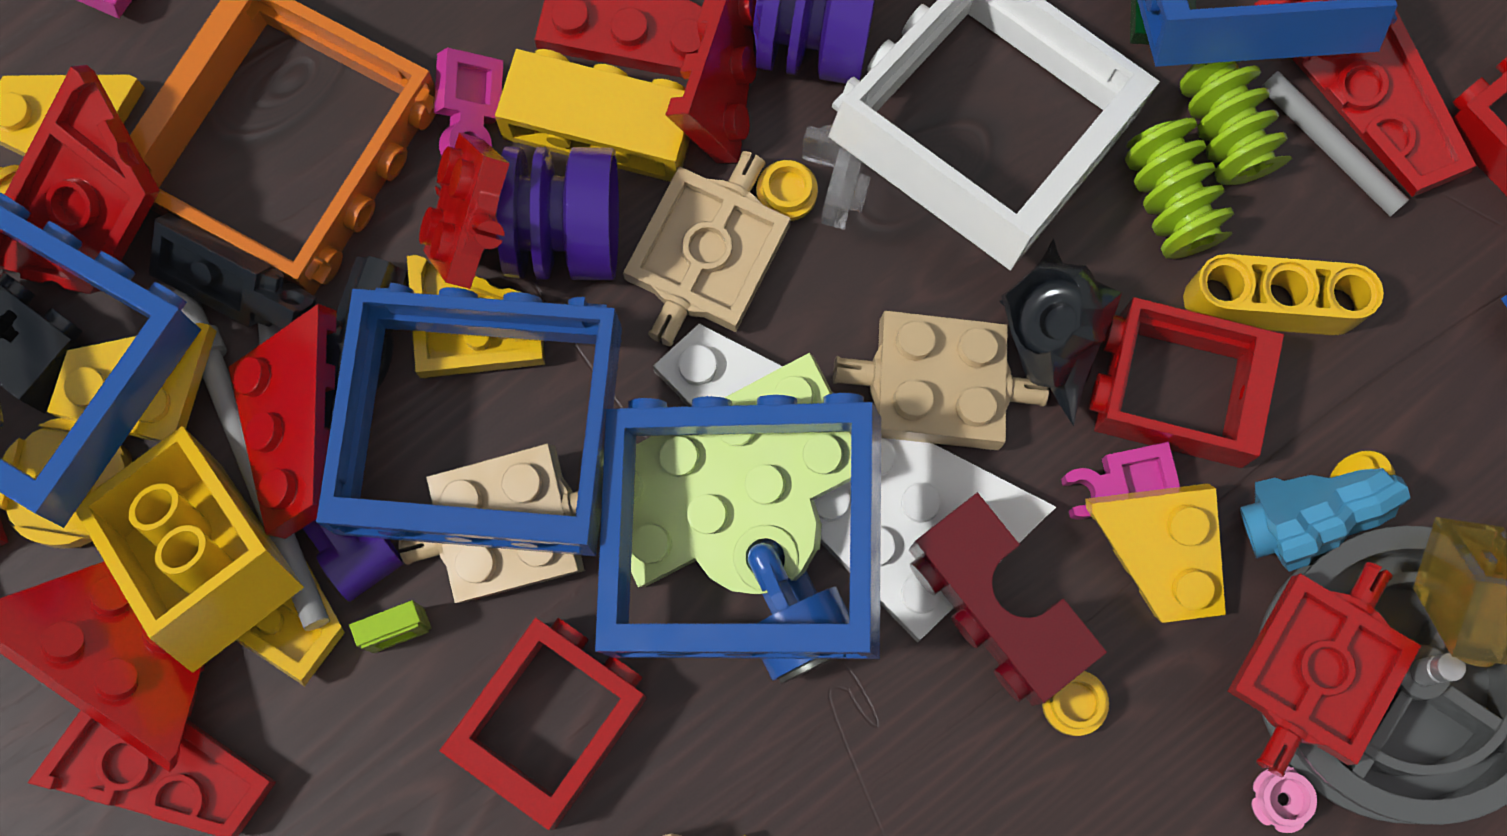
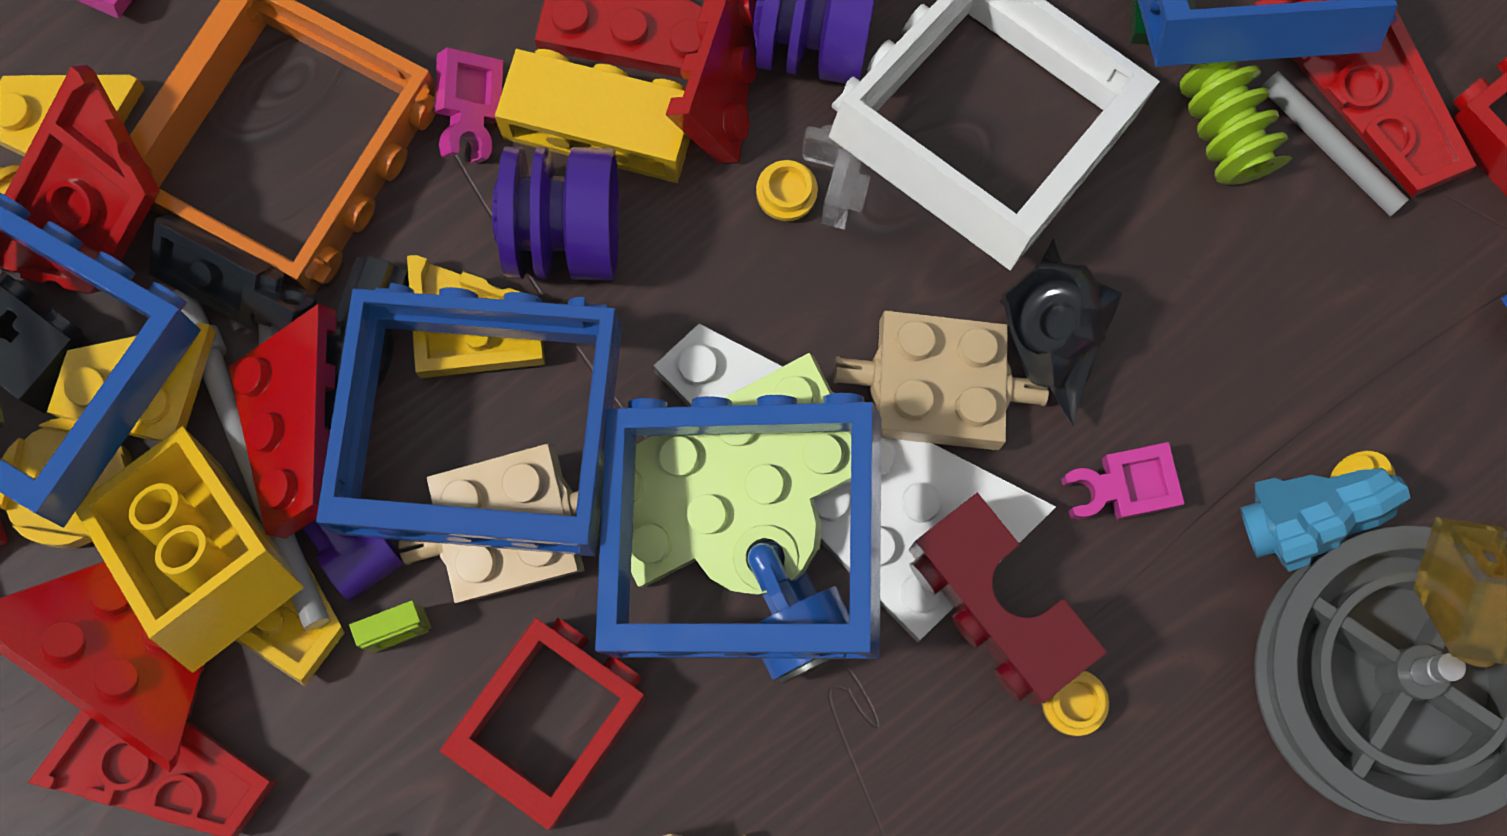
(466, 209): red plate -> none
(707, 248): tan plate -> none
(1168, 547): yellow wing -> none
(1177, 188): lime piece -> none
(1251, 390): red window -> none
(1296, 812): bright pink plate -> none
(1307, 282): yellow beam -> none
(1324, 669): red plate -> none

